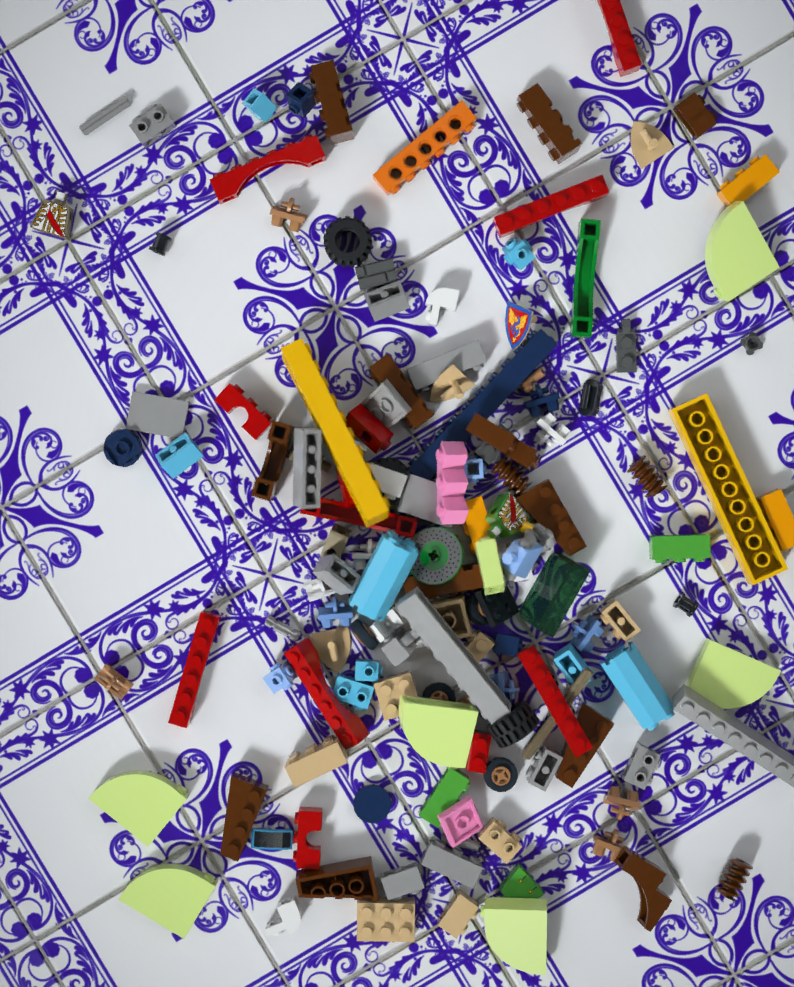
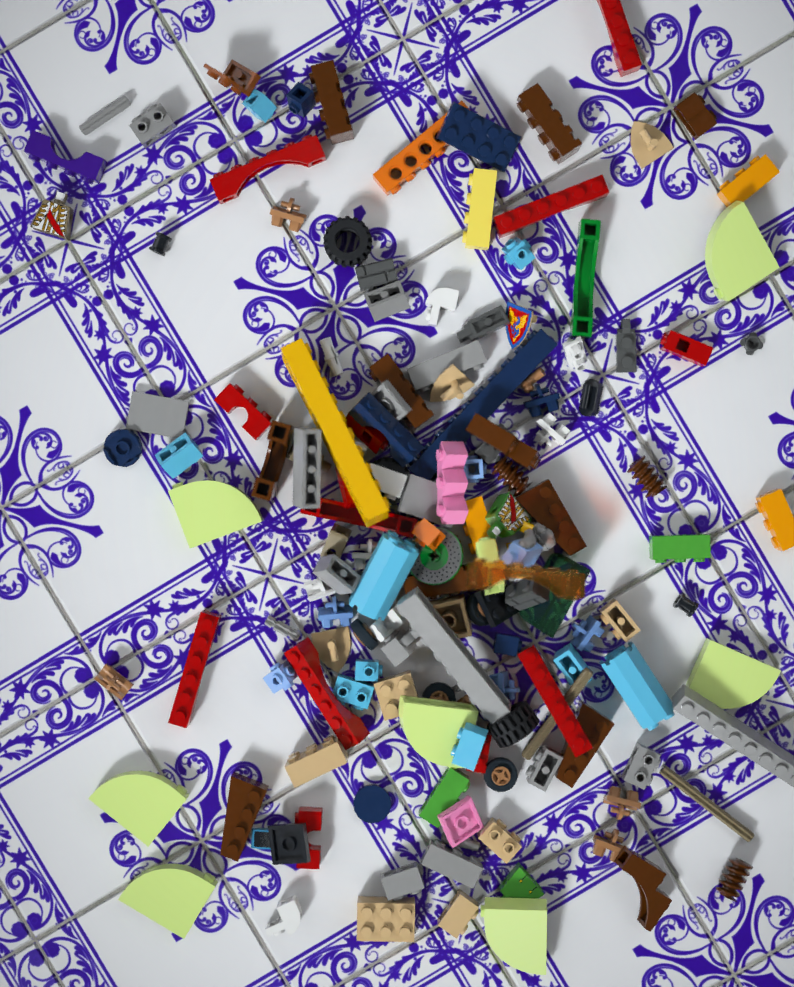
(87, 166): none -> dark purple arch
(212, 510): none -> yellowish green brick
(237, 76): none -> dark orange bracket
(289, 843): none -> black plate
(331, 356): none -> white pin
(339, 880): reddish brown wedge -> none
(372, 413): none -> dark blue arch
(428, 534): none -> orange brick
(469, 747): none -> medium azure brick
(478, 137): none -> dark blue plate
(479, 644): tan brick -> none
(480, 210): none -> light yellow brick
(484, 325): none -> dark grey hinge
(526, 594): none -> dark grey brick
(563, 584): none -> clear orange arch
(575, 354): none -> white hips
(686, 348): none -> red brick
(706, 803): none -> dark tan axle
(727, 489): yellow brick -> none

